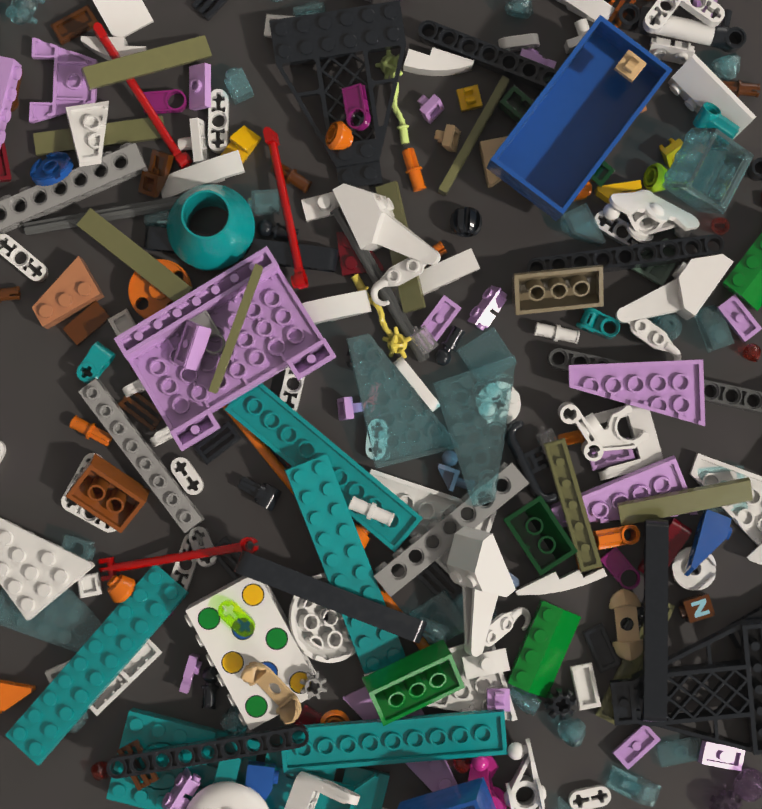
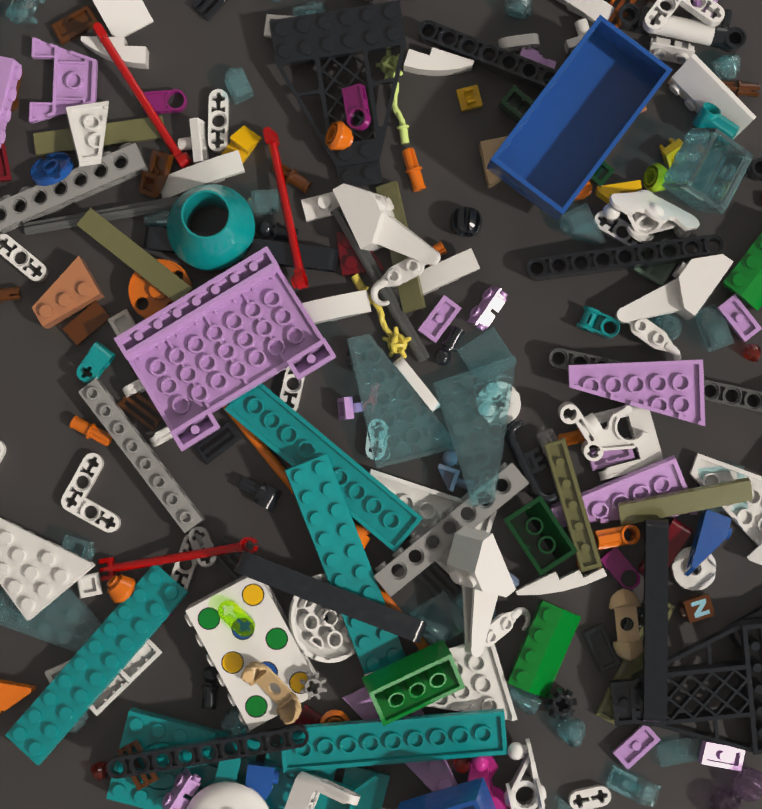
(108, 493): dark orange slope -> none
(146, 62): olive tile -> none
(182, 479): white beam -> none
(192, 345): lavender slope -> none
(192, 667): lavender plate -> none
(200, 86): lavender plate -> none
(205, 320): light grey piece -> none
(236, 328): olive tile -> none
(371, 511): white pin -> none
(423, 339): clear piece -> none
(430, 107): lavender tile -> none
(449, 137): tan tile -> none
(473, 136): olive tile -> none
(485, 664): white tile -> none
(498, 698): lavender tile -> none
(556, 332): white pin -> none
(557, 289): dark tan slope -> none
(585, 686): white tile -> none
(630, 66): tan tile -> none
(718, 230): clear red hinge -> none

